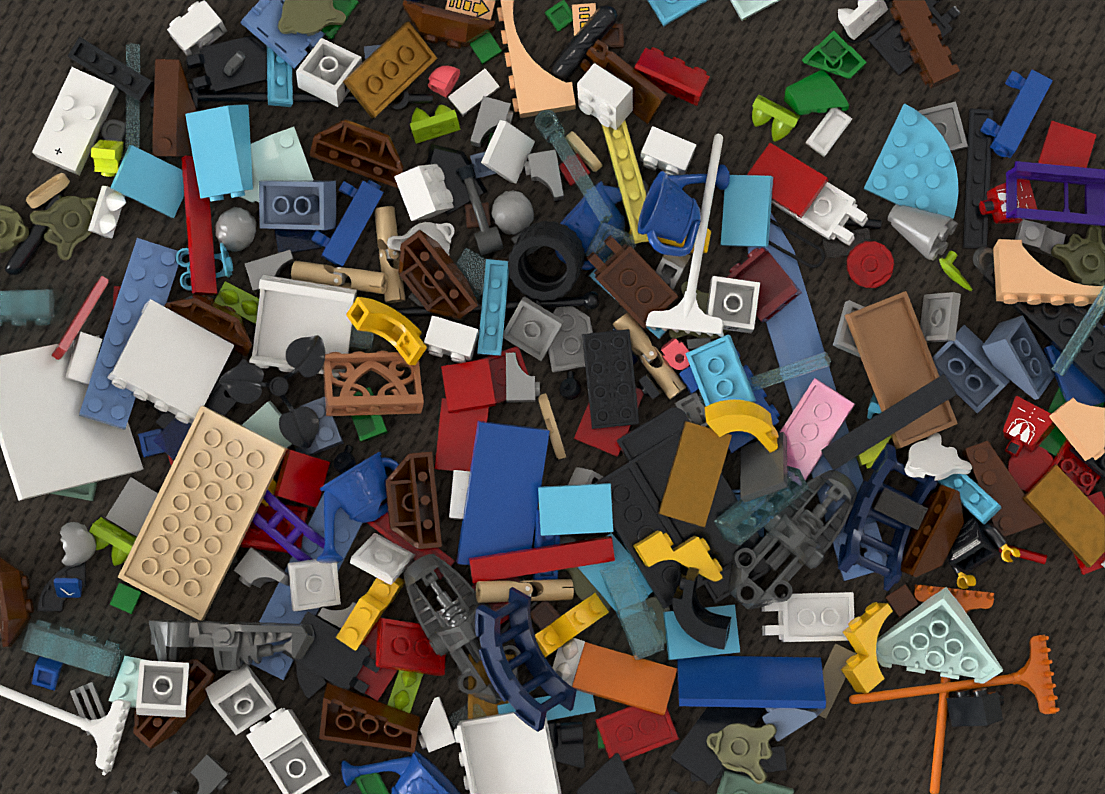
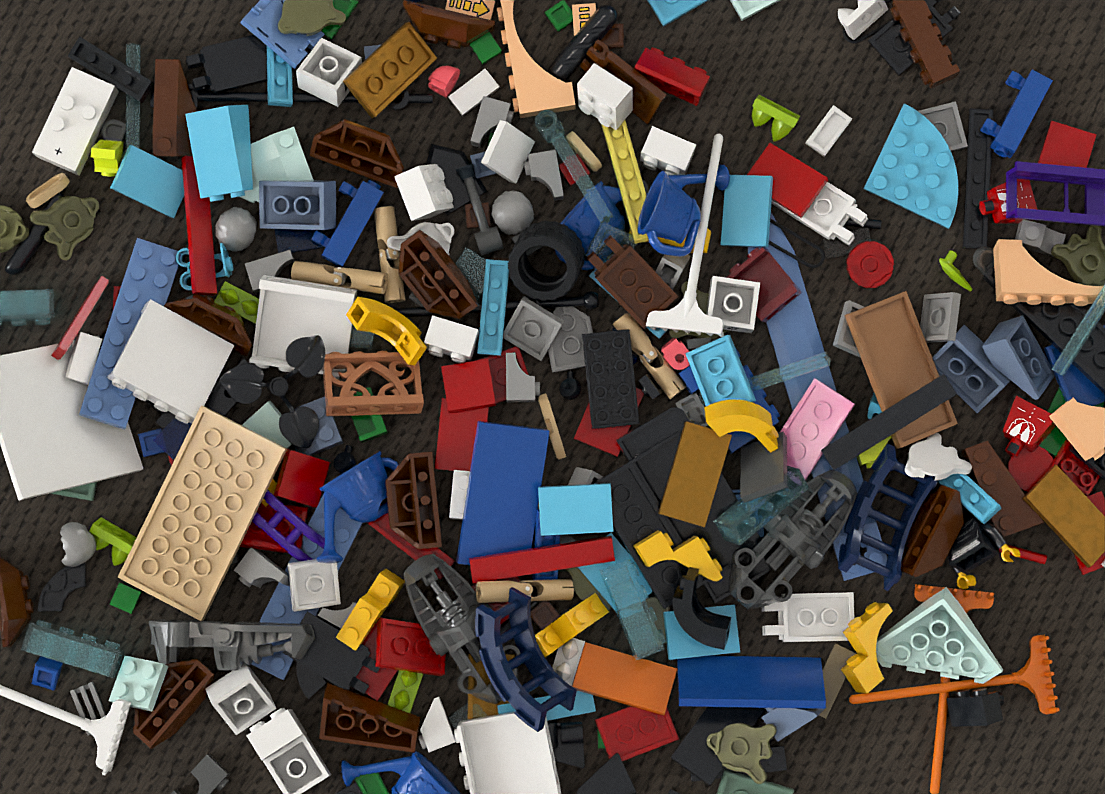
(68, 587): blue slope -> none
(107, 212): white tile -> none
(132, 506): light grey tile -> none
(162, 688): white brick -> none
(196, 28): white brick -> none
(234, 63): dark grey tile -> none
(382, 558): white tile -> none
(427, 127): lime tile -> none
(815, 94): green slope -> none
(835, 57): green slope -> none
(900, 508): clear smoke tile -> none
(901, 600): reddish brown tile -> none
(923, 229): light grey cone -> none

